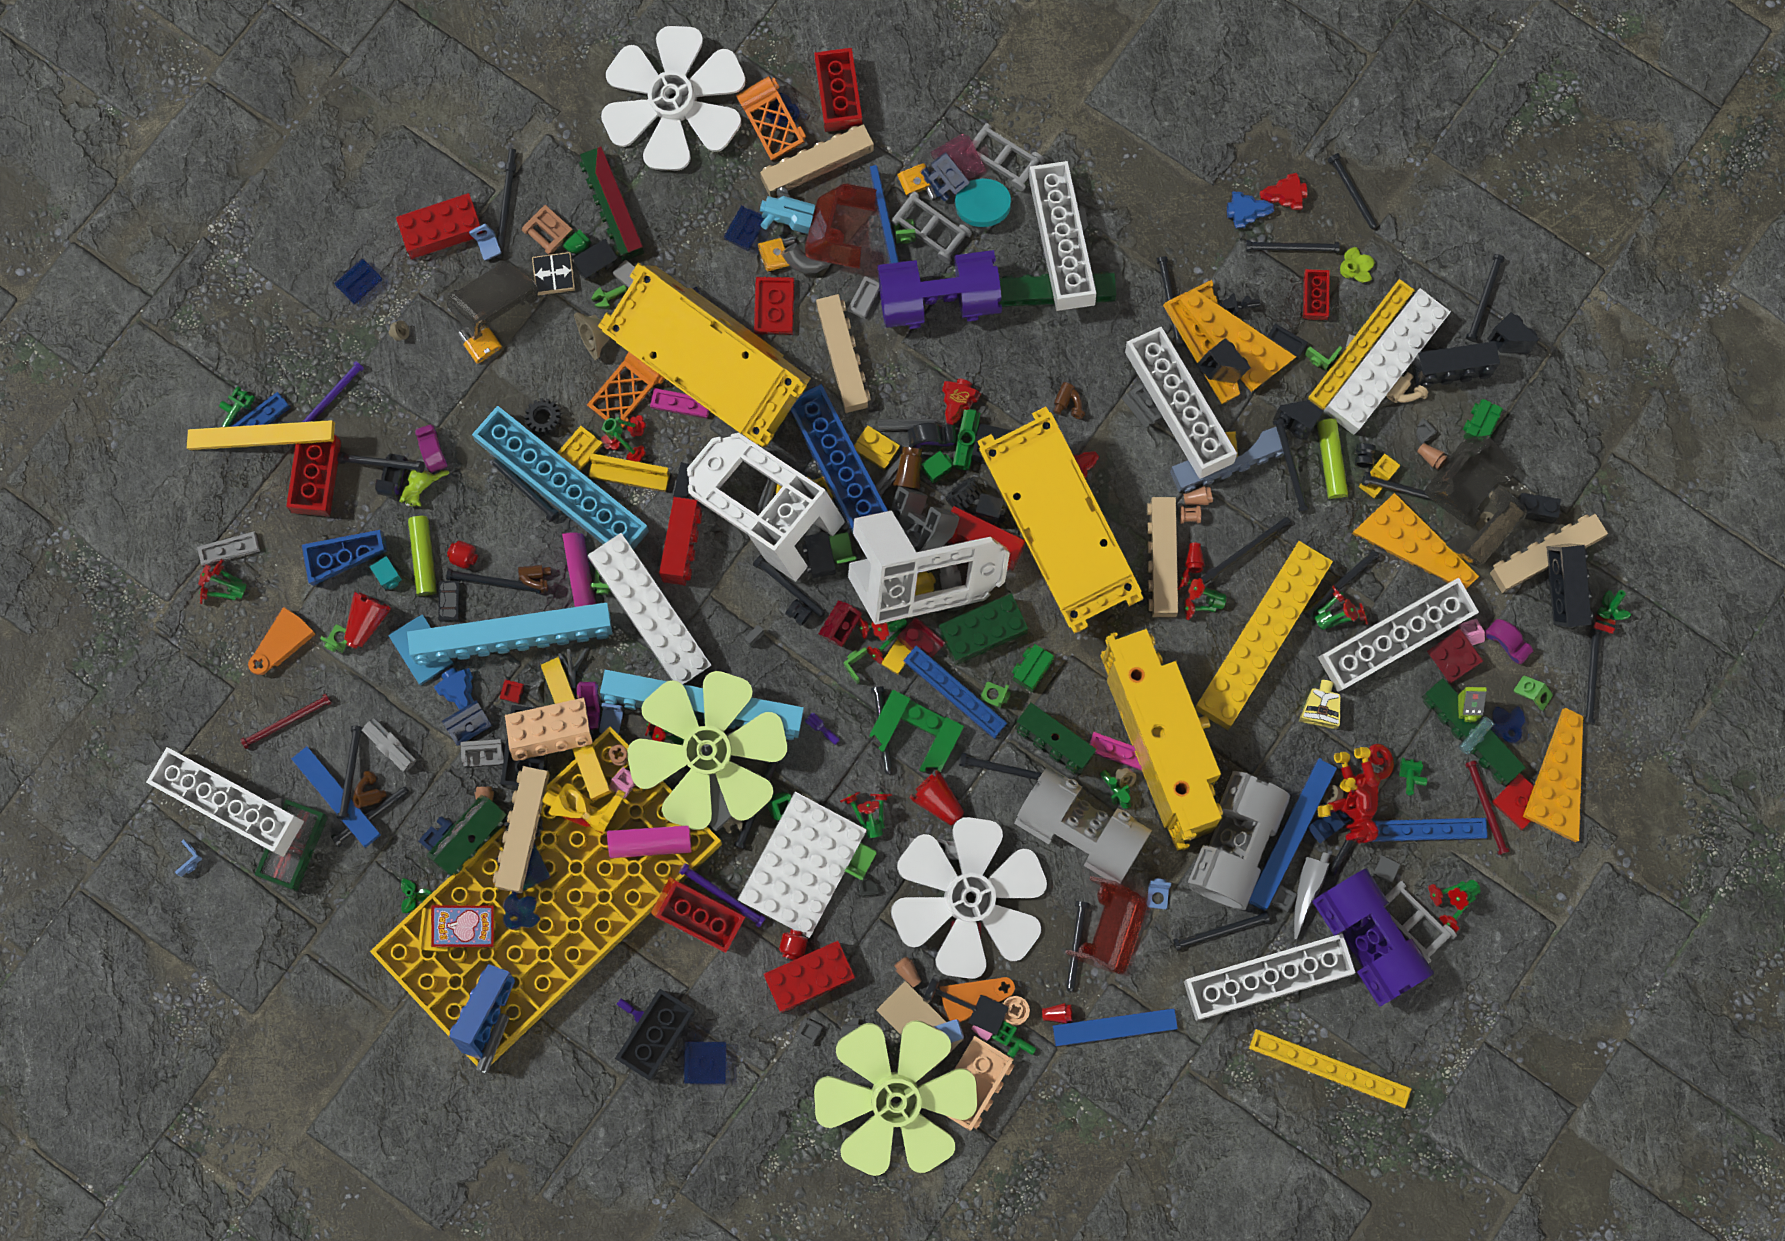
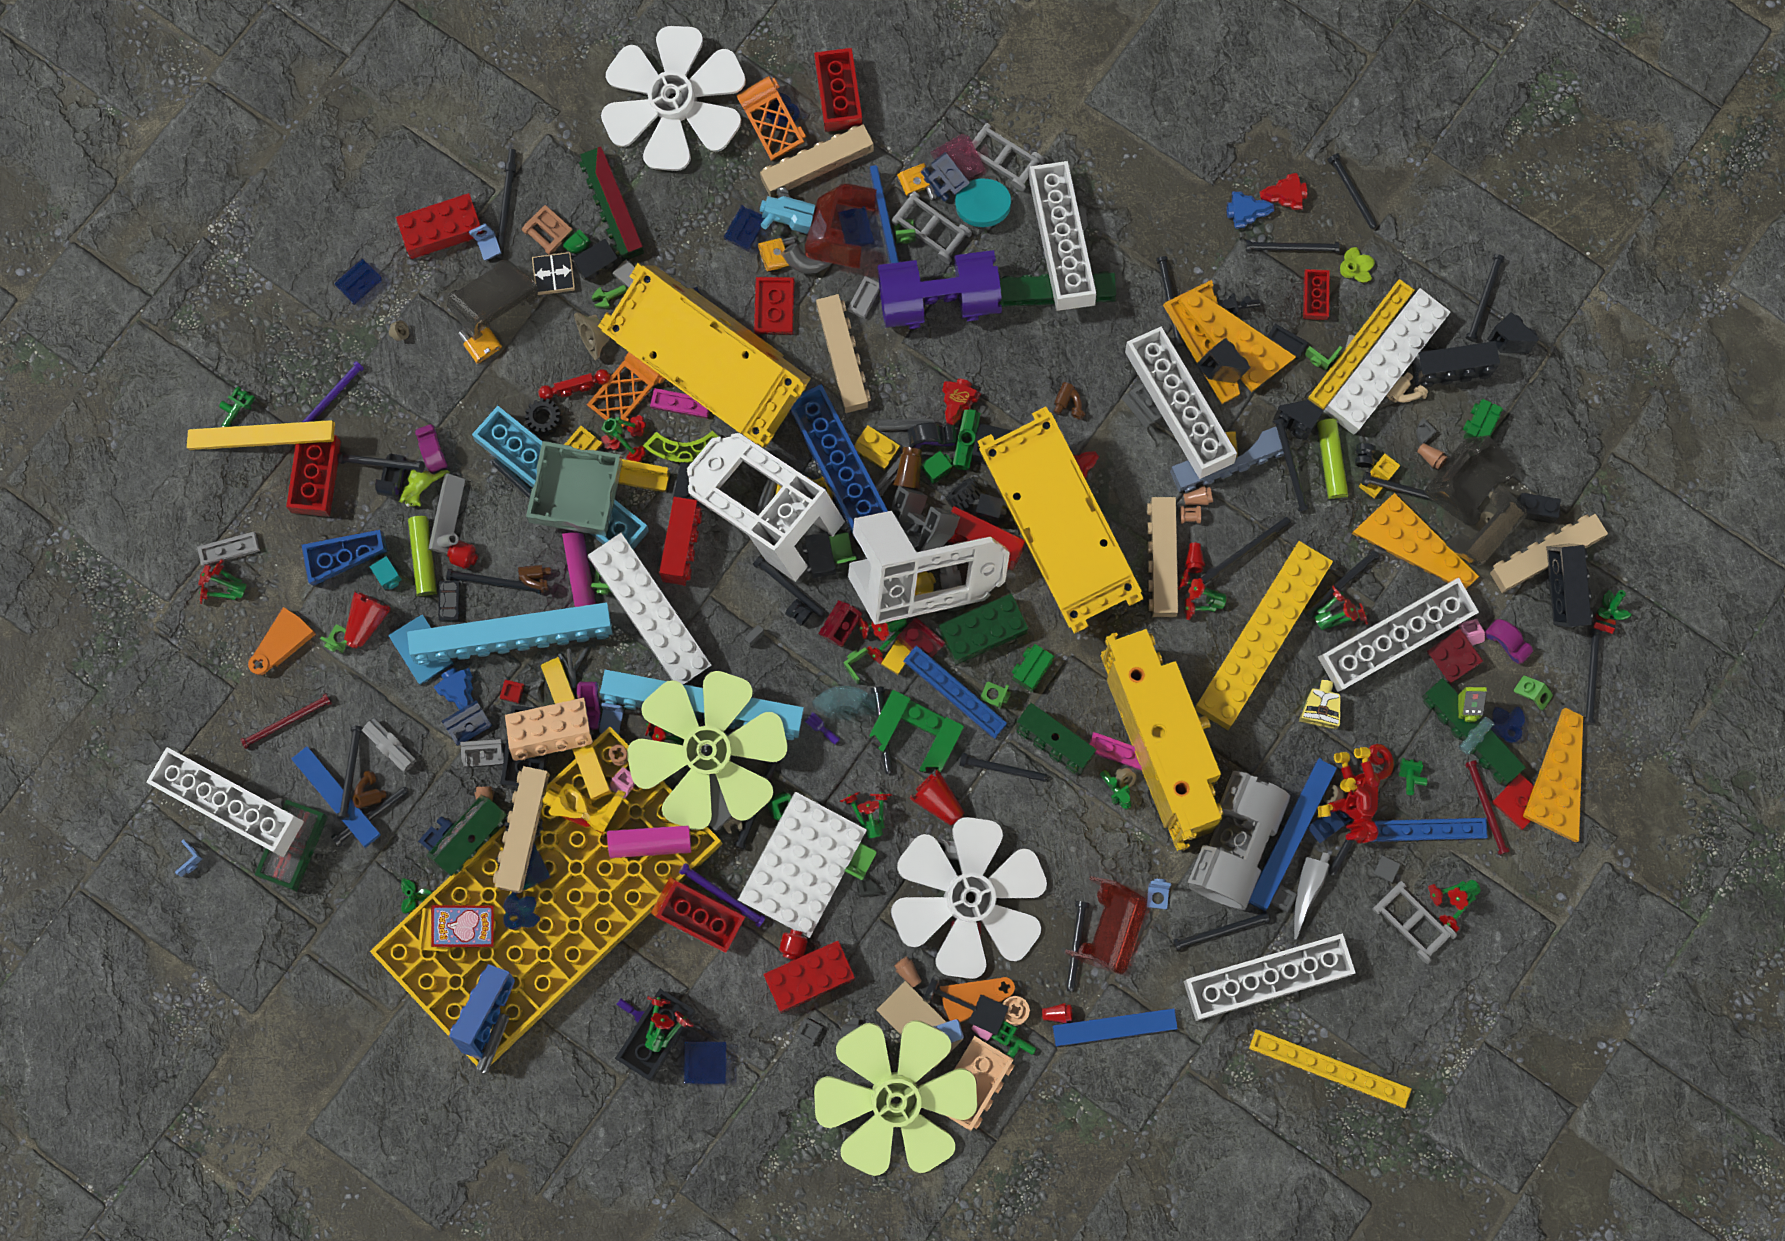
(265, 412): blue tile -> none
(446, 514): none -> light grey piece
(574, 488): none -> sand green tile
(581, 383): none -> red plate
(655, 1038): none -> plant
(677, 451): none -> lime brick
(840, 699): none -> clear light blue brick
(856, 227): none -> clear blue plate
(1055, 809): light grey cylinder -> none
(1387, 959): dark purple cylinder -> none

